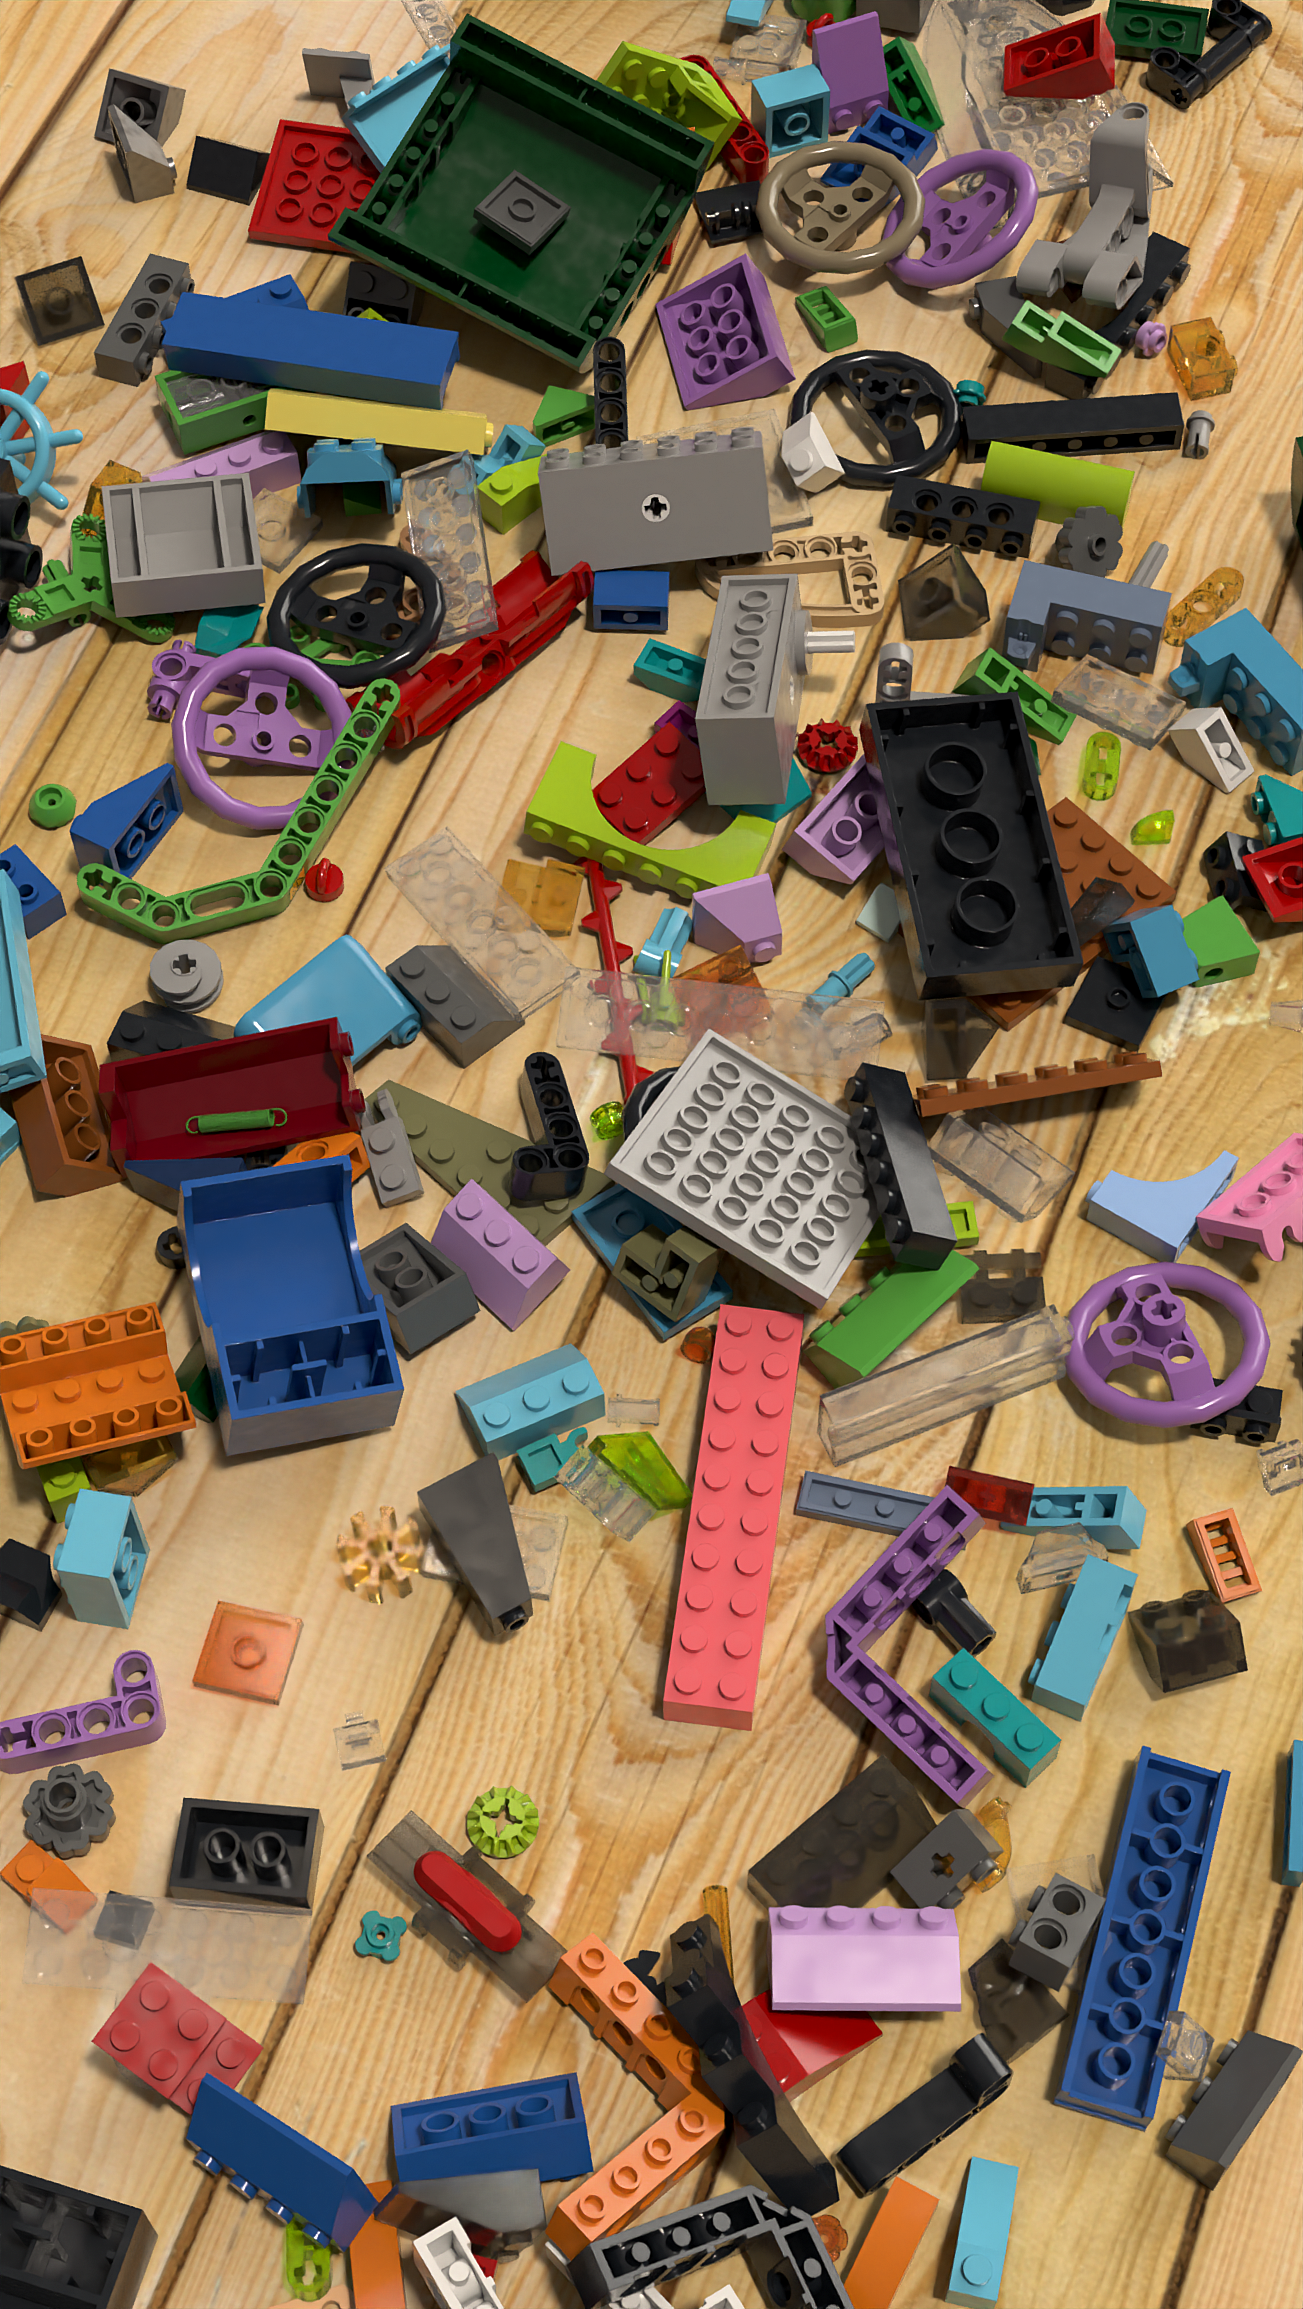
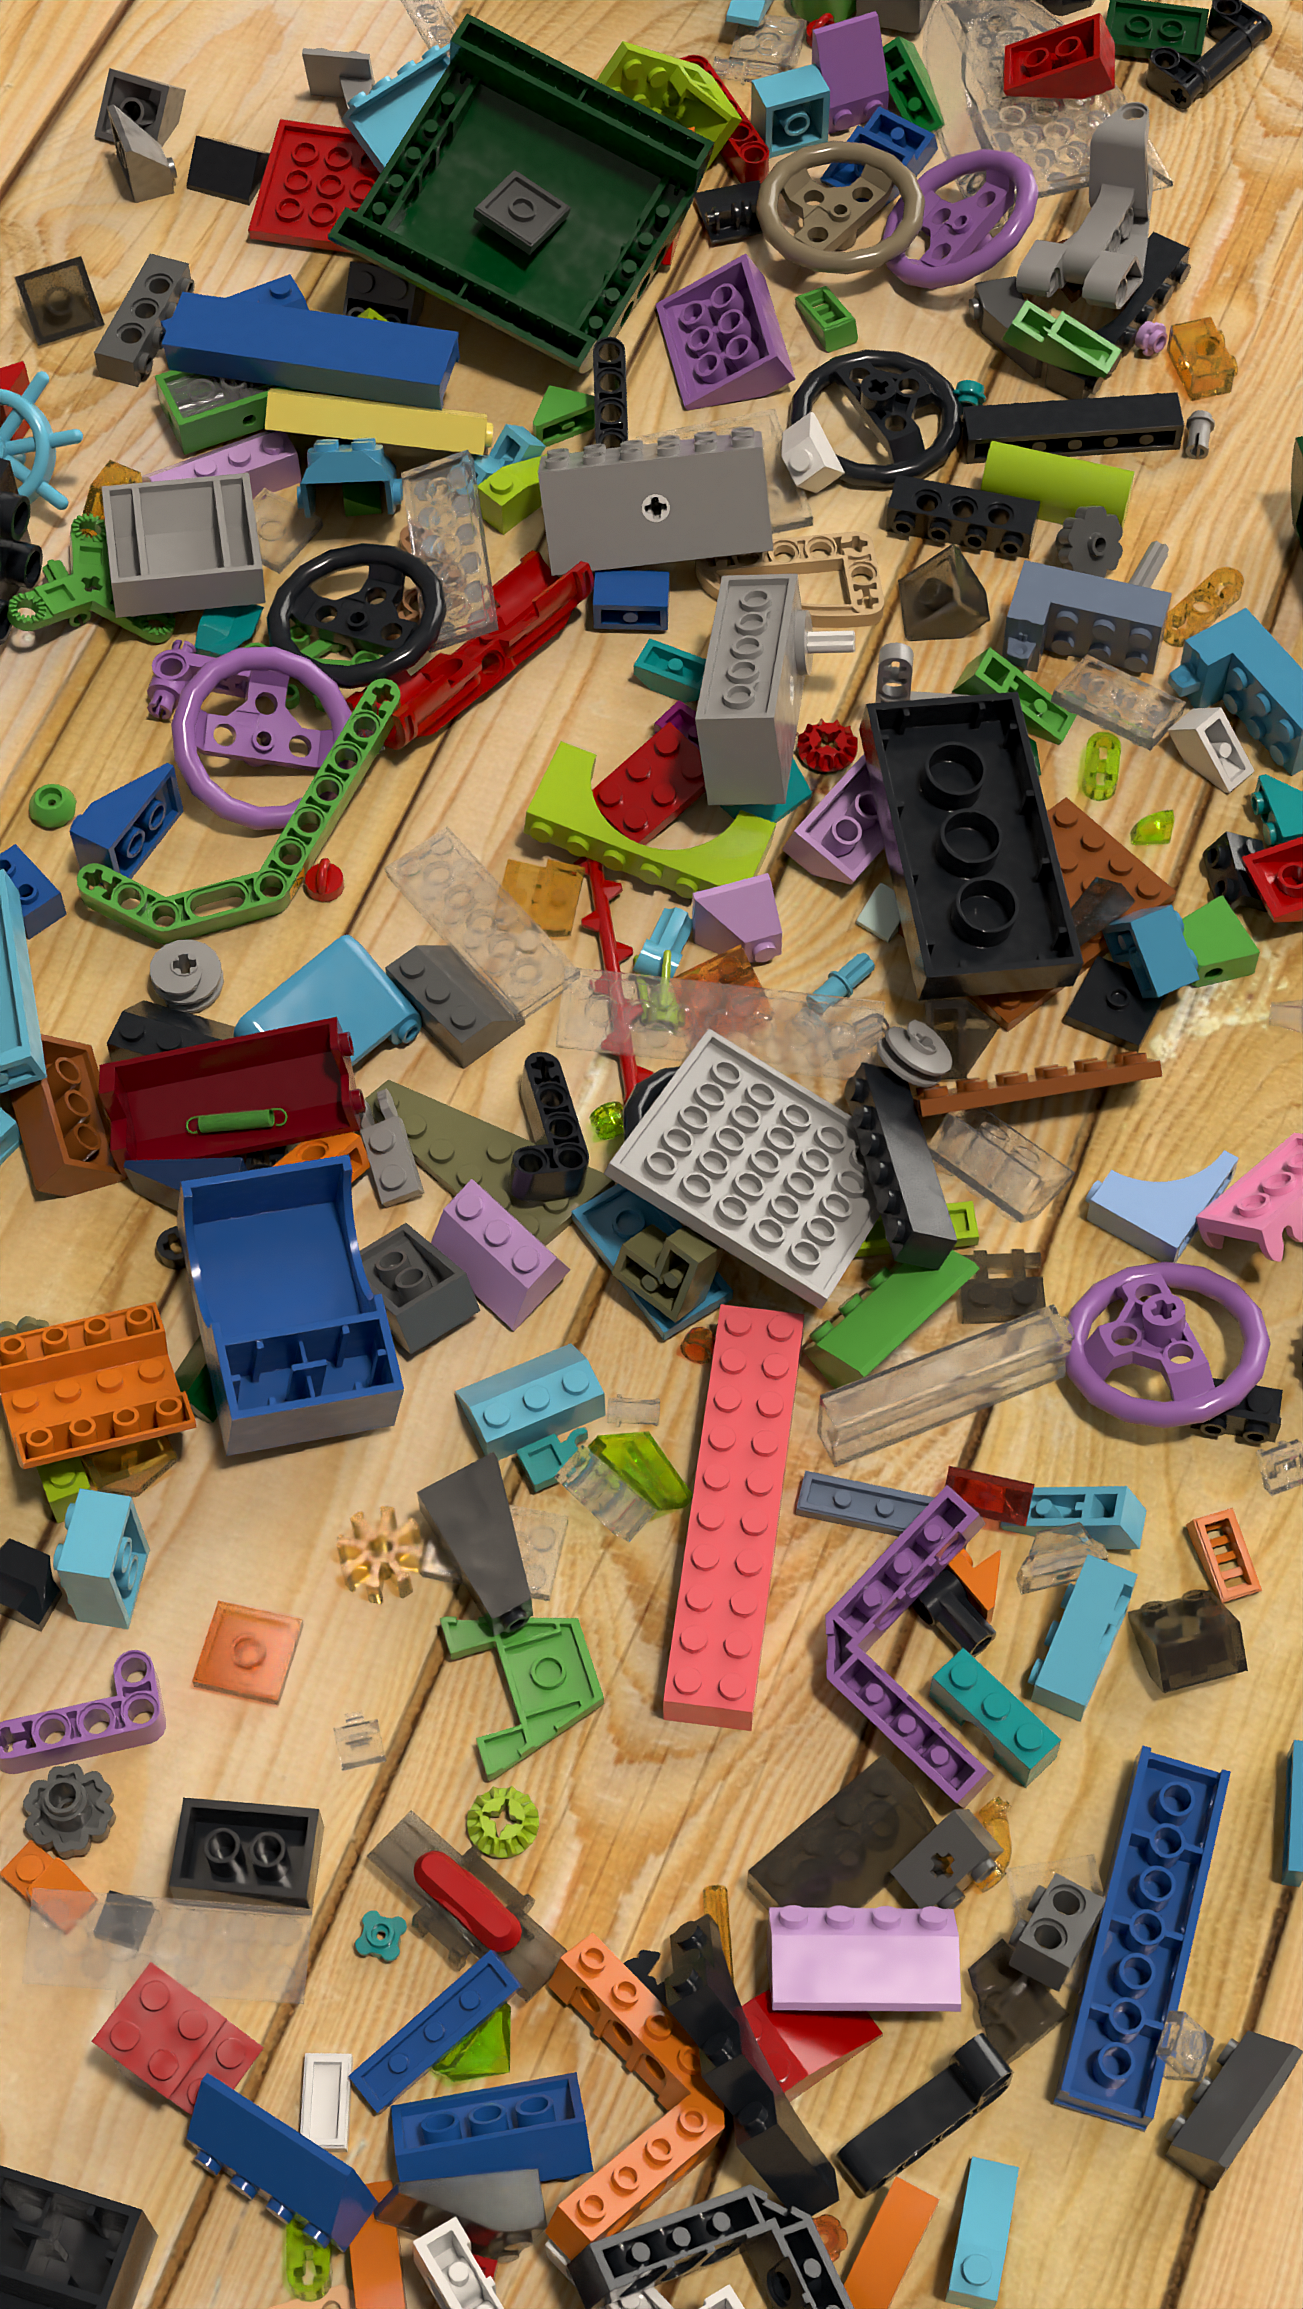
(327, 2100): none -> white tile
(435, 2031): none -> blue plate
(482, 2052): none -> clear neon green slope
(546, 1676): none -> bright green wing
(915, 1054): none -> light grey piece
(978, 1581): none -> orange slope

